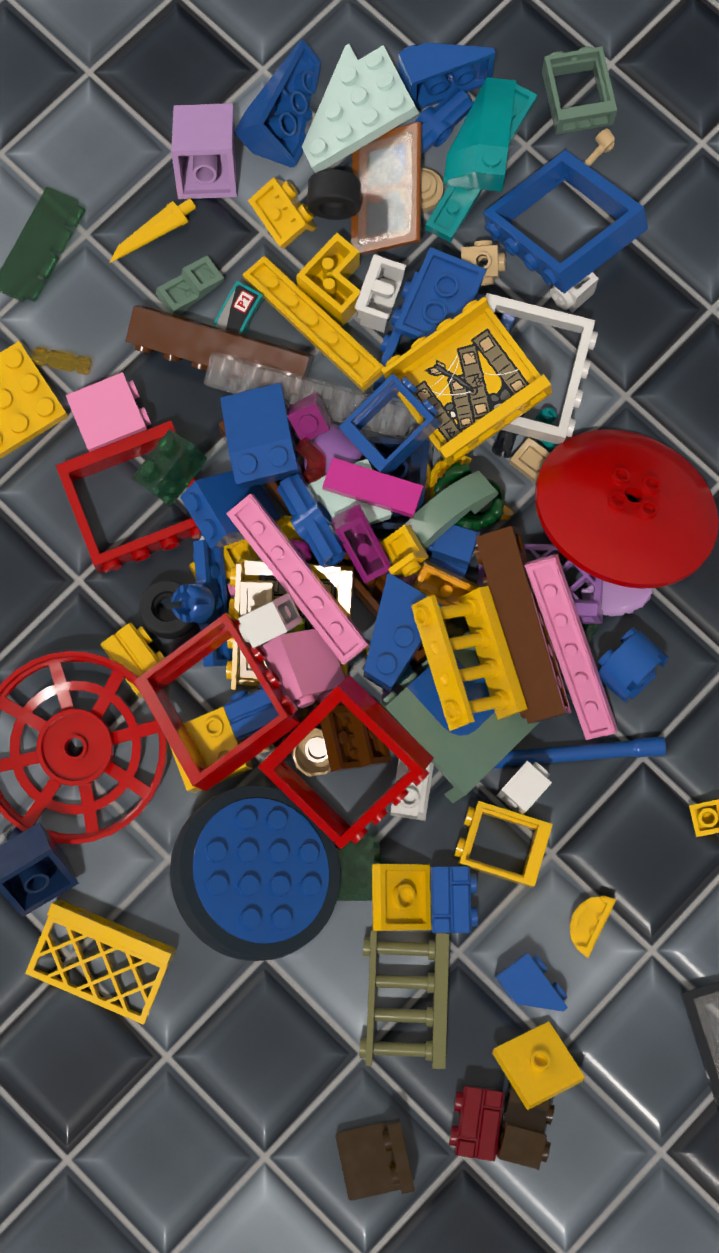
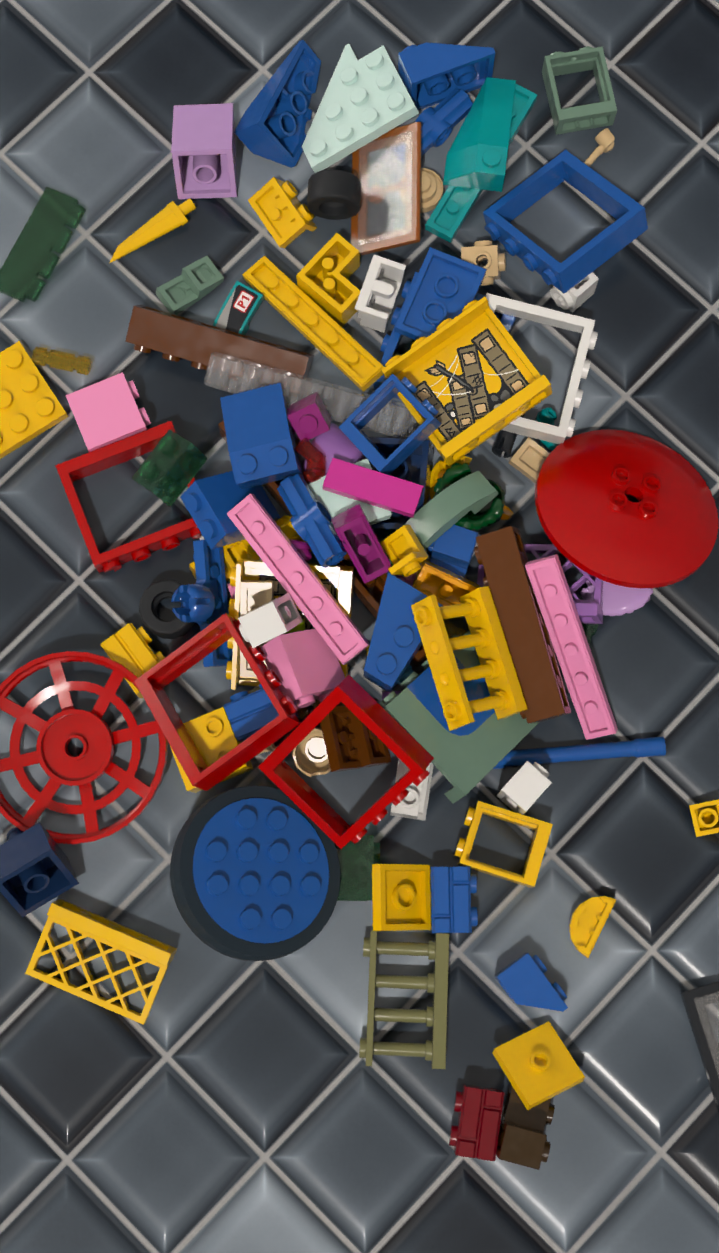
(374, 1160): dark brown bracket -> none
(631, 665): blue brick -> none

